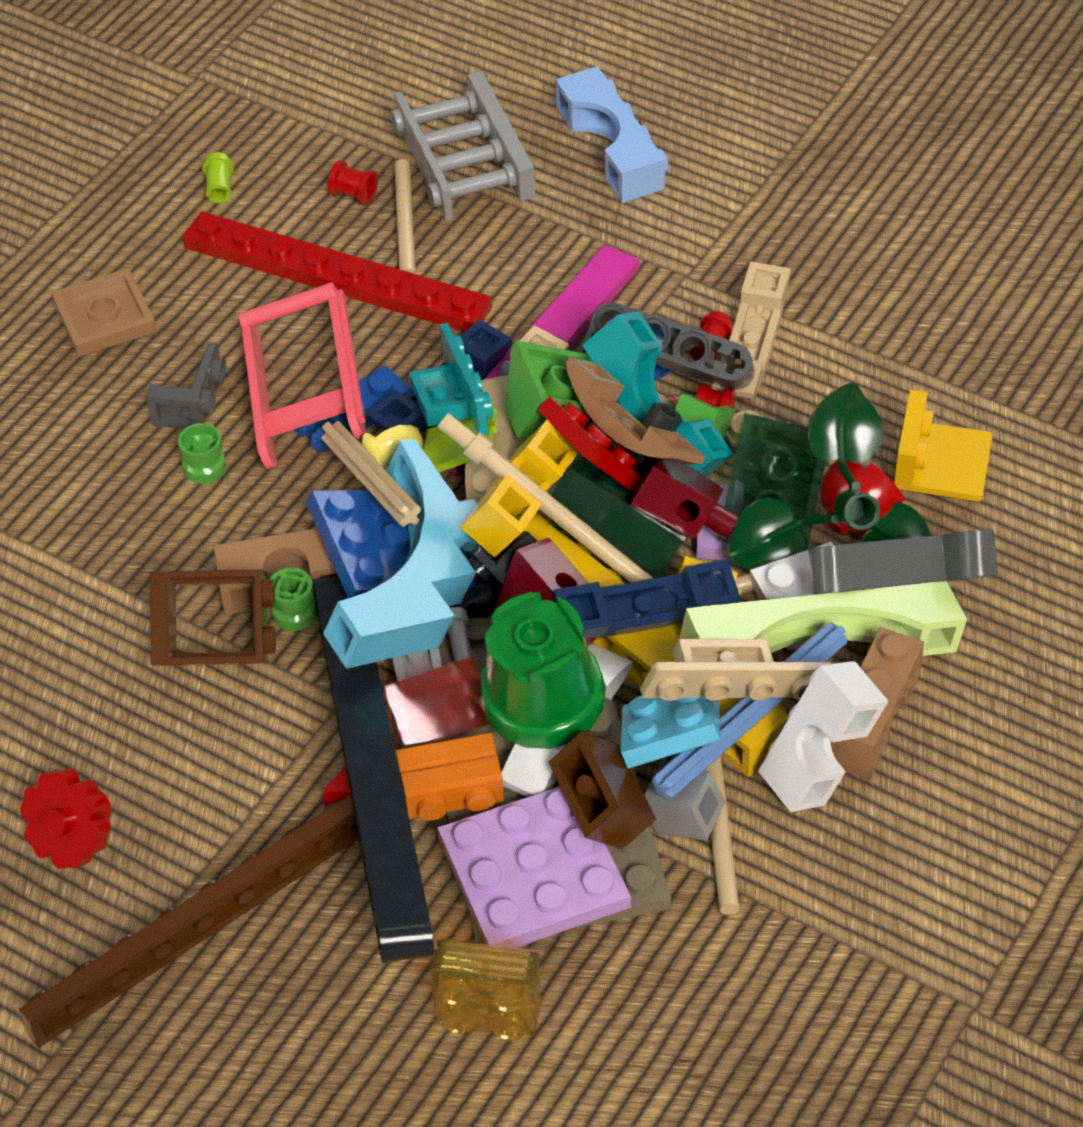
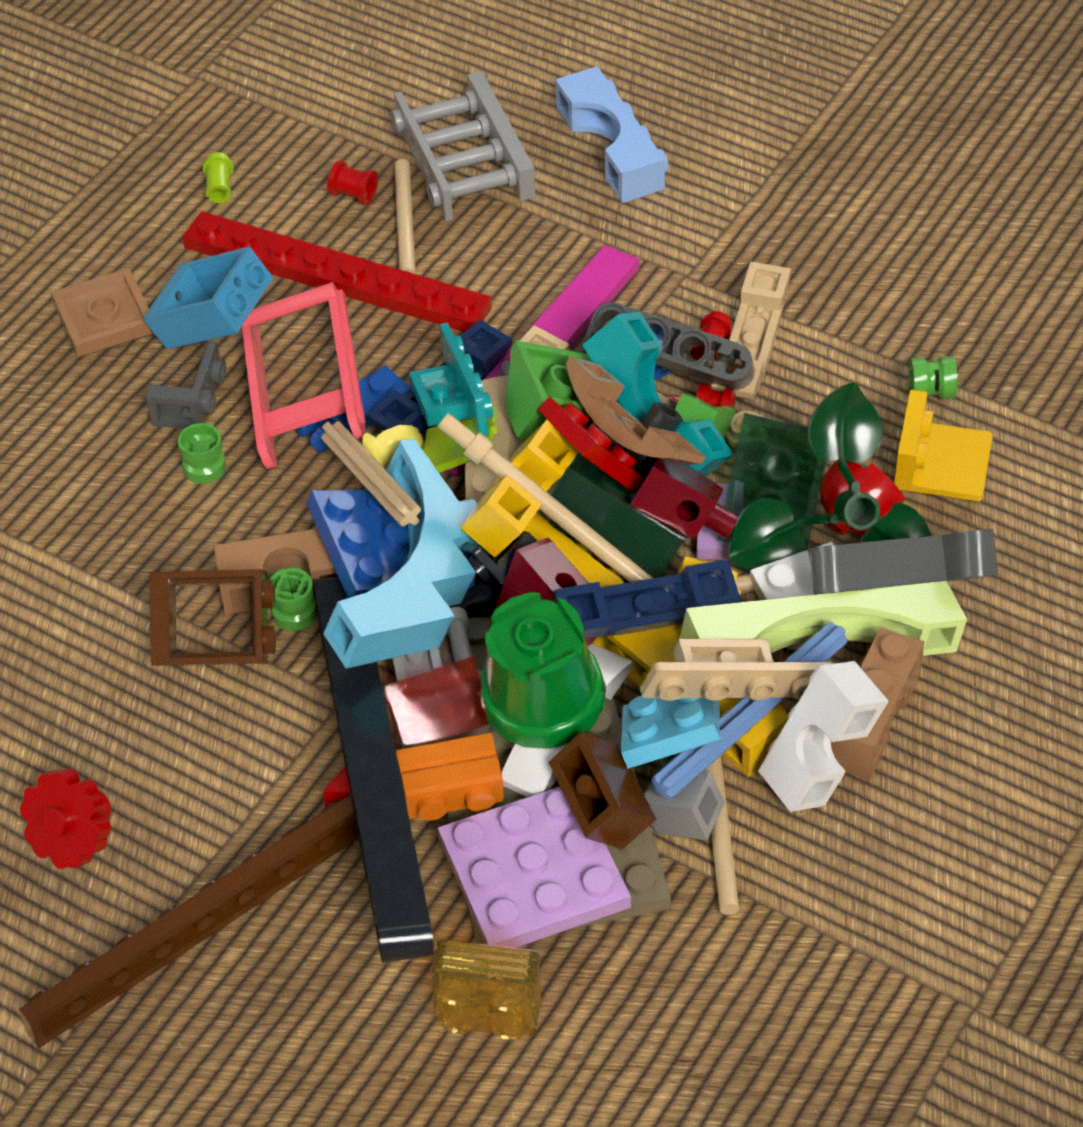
(232, 281): none -> dark azure window
(933, 377): none -> bright green wheel

